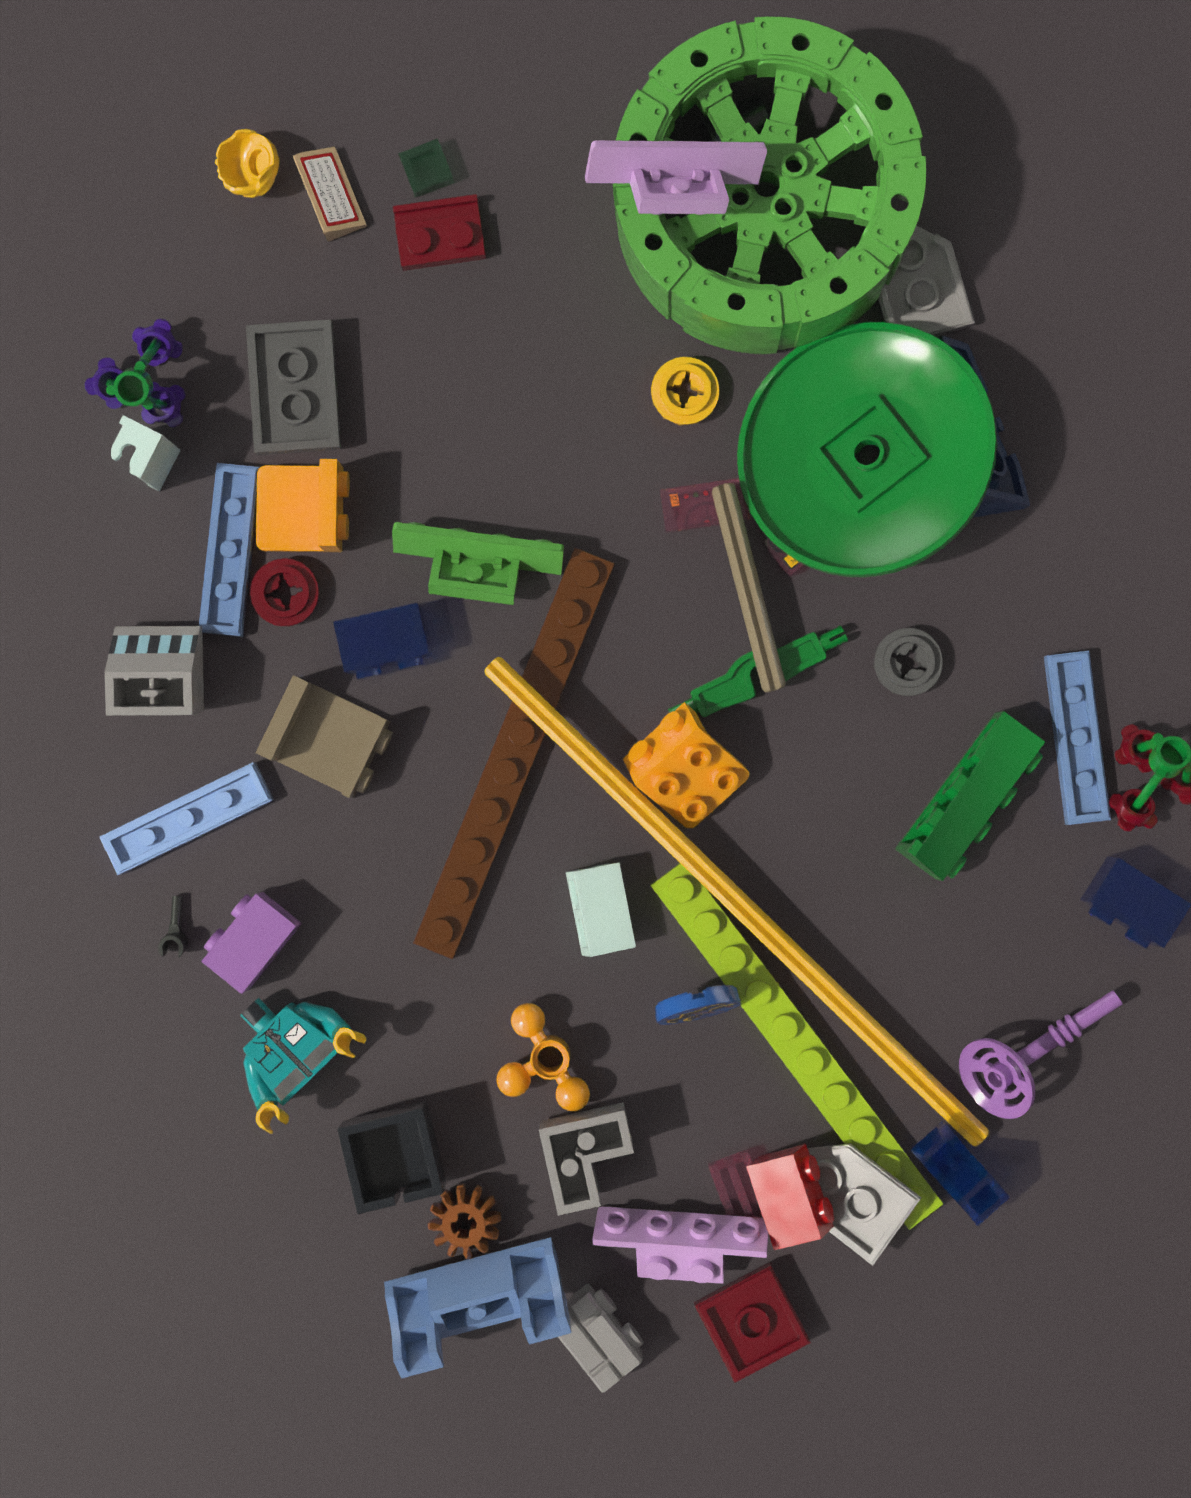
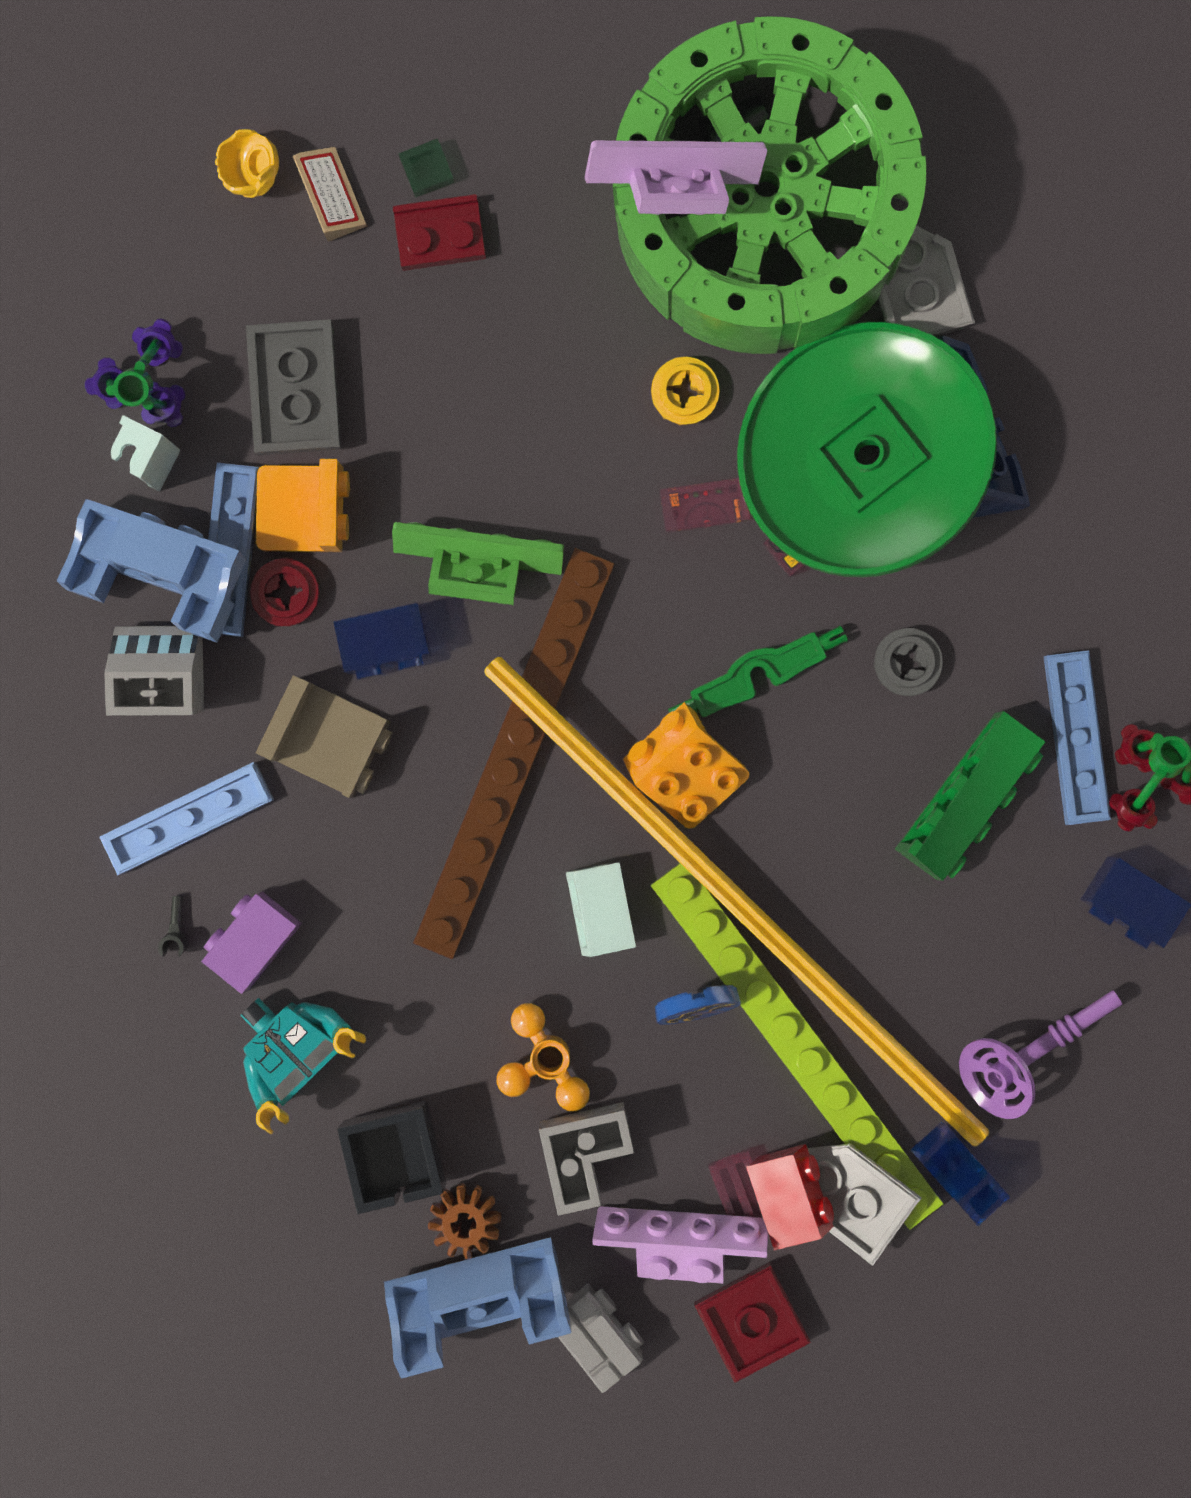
(147, 550): none -> medium blue bracket
(748, 587): dark tan axle -> none

